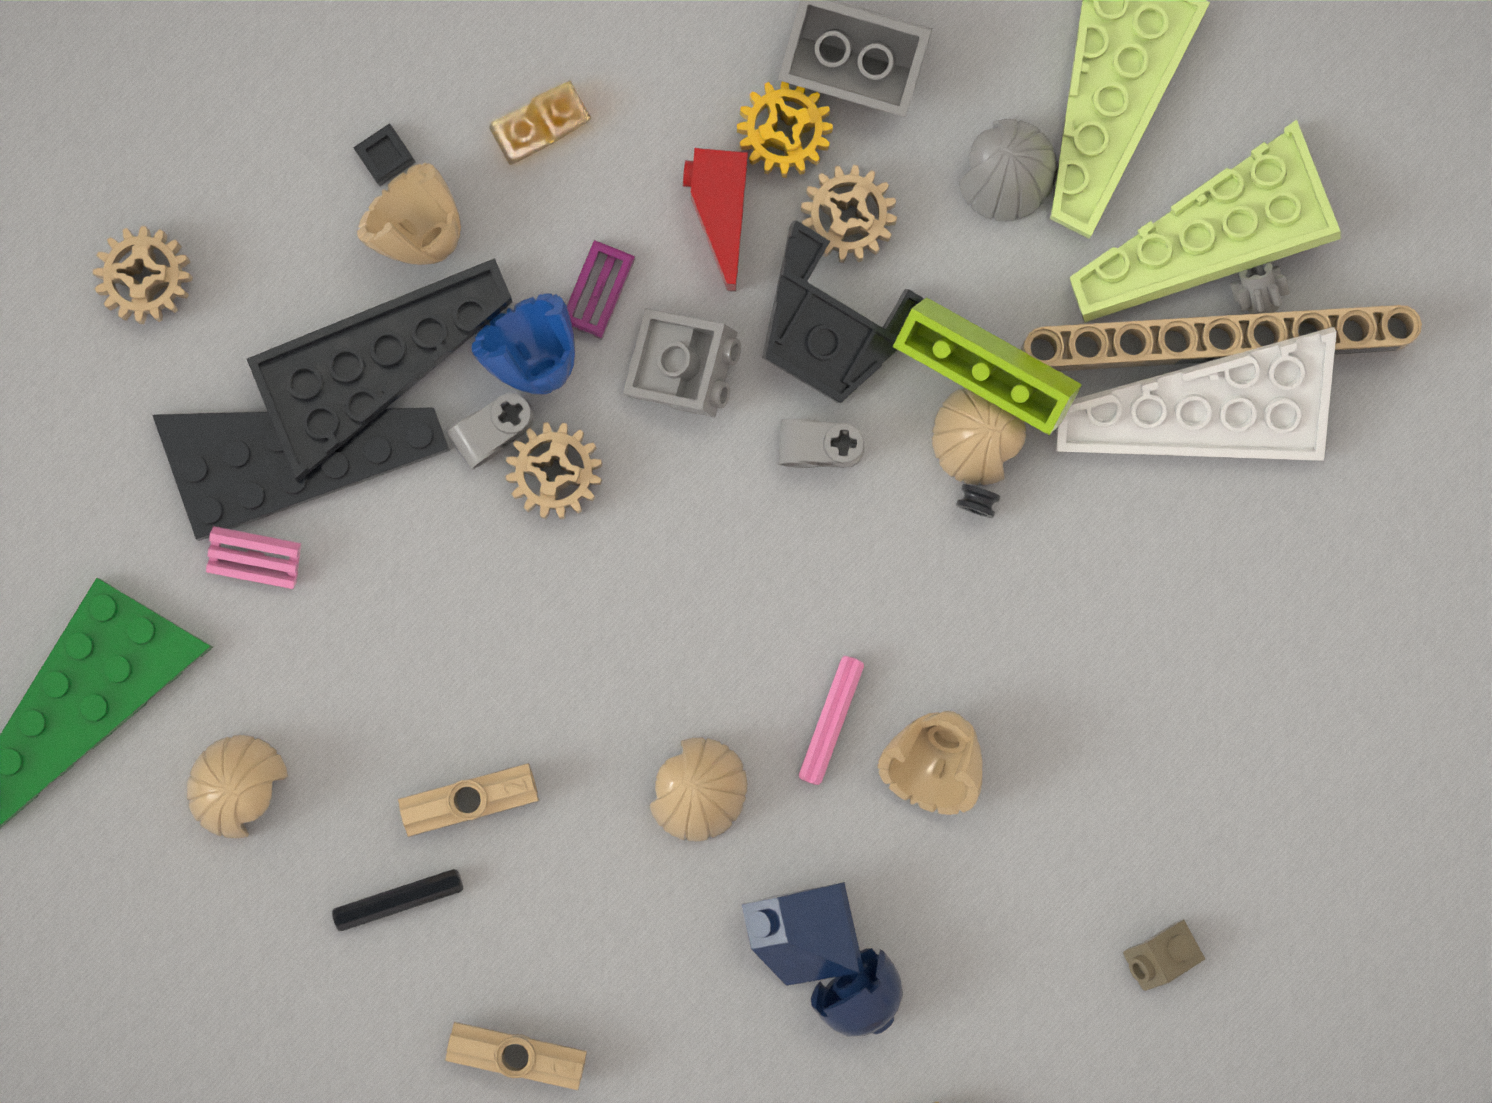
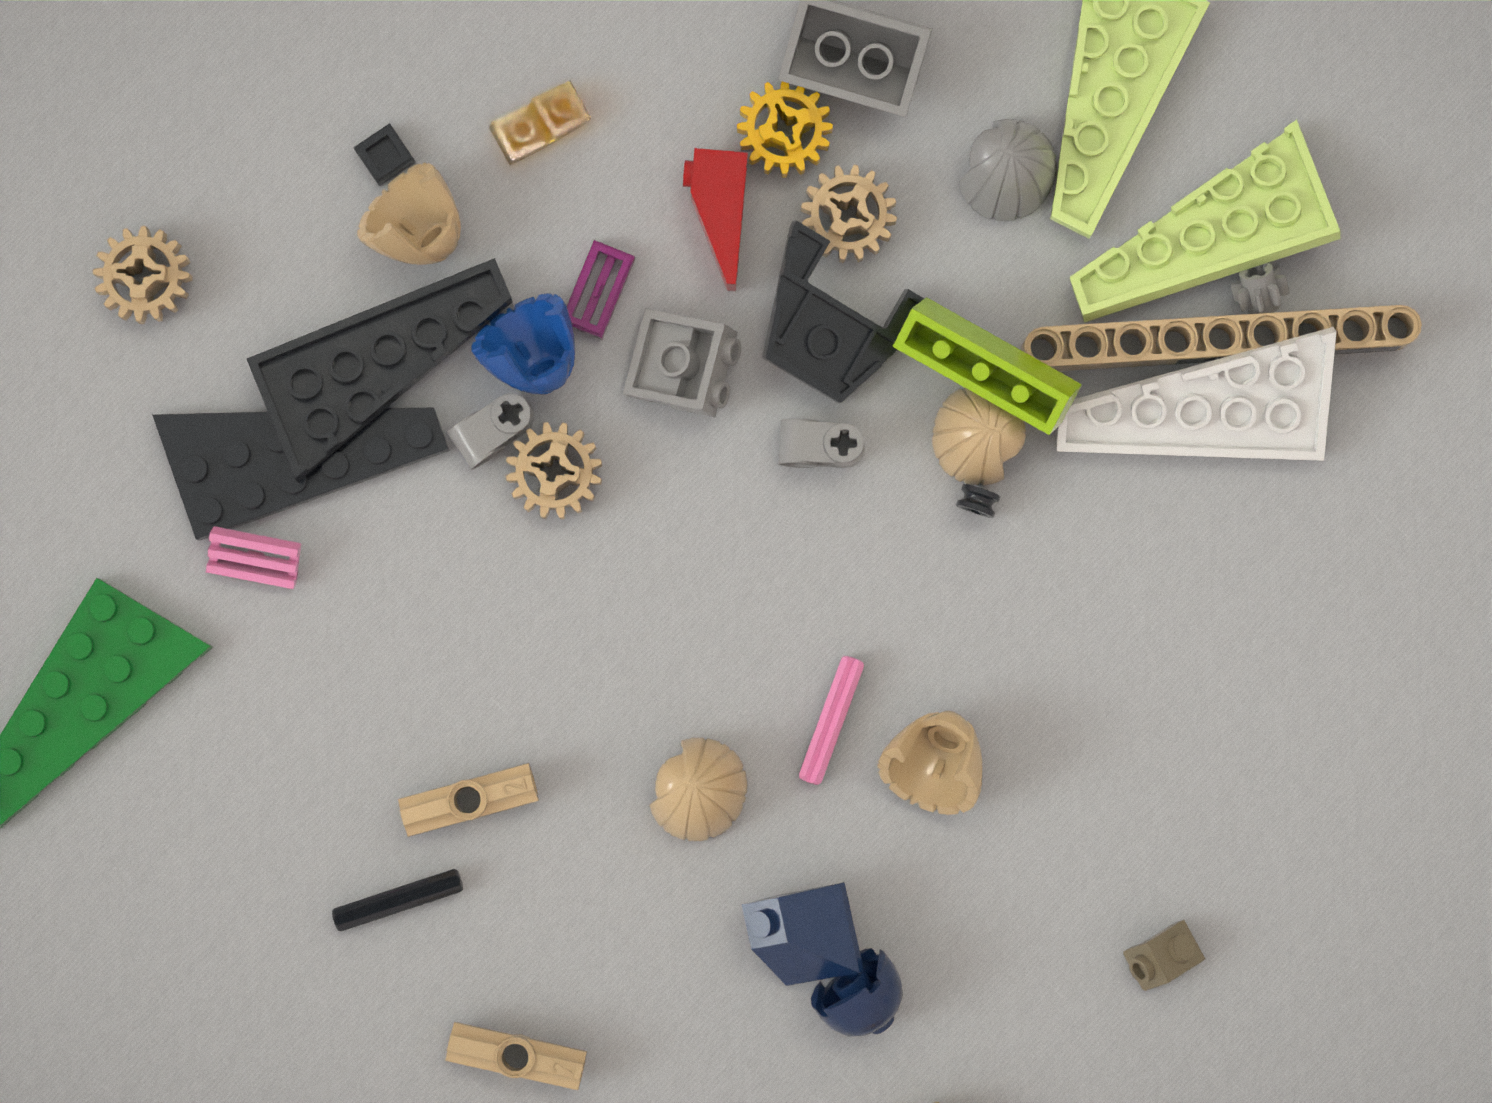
(233, 784): tan hair -> none

